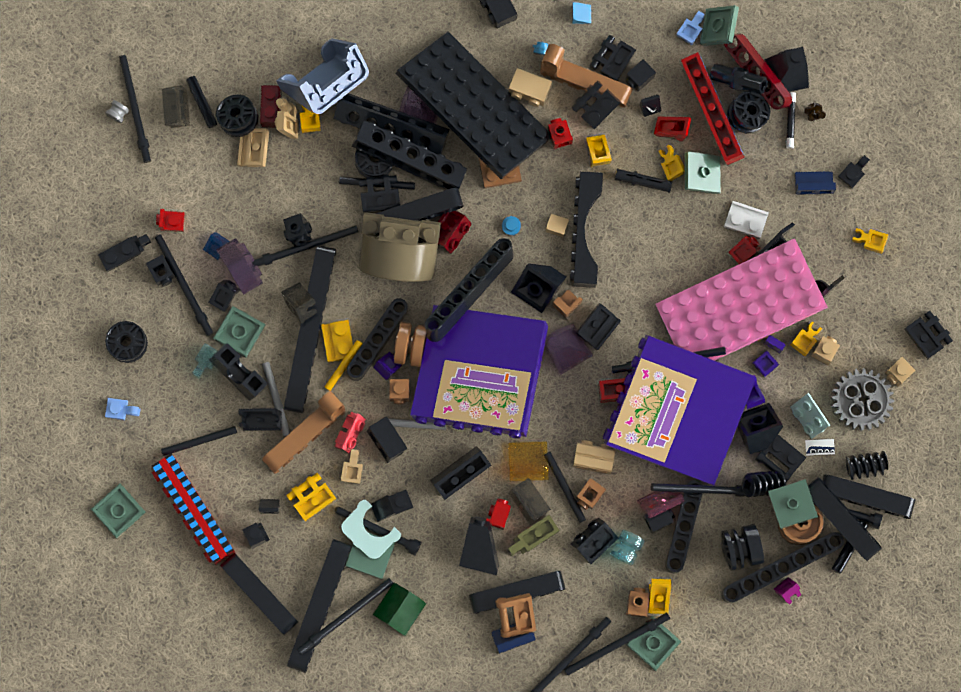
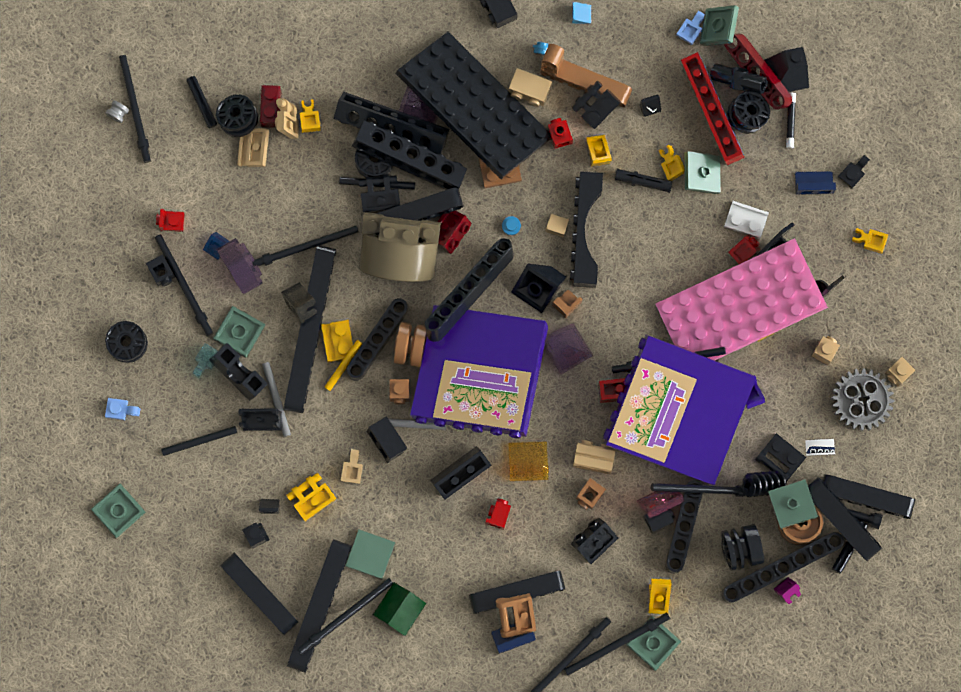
(123, 252): black hinge -> none
(175, 106): clear smoke hinge -> none
(193, 509): brick -> none
(224, 295): black bracket -> none
(297, 230): black brick -> none
(311, 428): medium nougat beam -> none
(331, 80): sand blue windscreen -> none
(347, 440): coral hinge -> none
(355, 531): light aqua piece -> none
(386, 366): dark purple slope -> none
(391, 505): black slope -> none
(411, 545): black piece -> none
(479, 547): black slope -> none
(529, 501): clear smoke hinge -> none
(534, 536): olive hinge -> none
(564, 486): black bar -> none
(598, 326): black plate -> none
(617, 61): black plate -> none
(628, 546): clear light blue wheel -> none
(634, 609): medium nougat brick -> none
(640, 75): black brick -> none
(672, 127): red slope -> none
(759, 427): black slope -> none
(765, 363): dark purple tile -> none
(774, 344): dark purple tile -> none
(804, 340): yellow plate -> none
(810, 416): light aqua hinge -> none
(814, 112): dark brown plate -> none
(868, 464): black piece -> none
(924, 337): black plate -> none

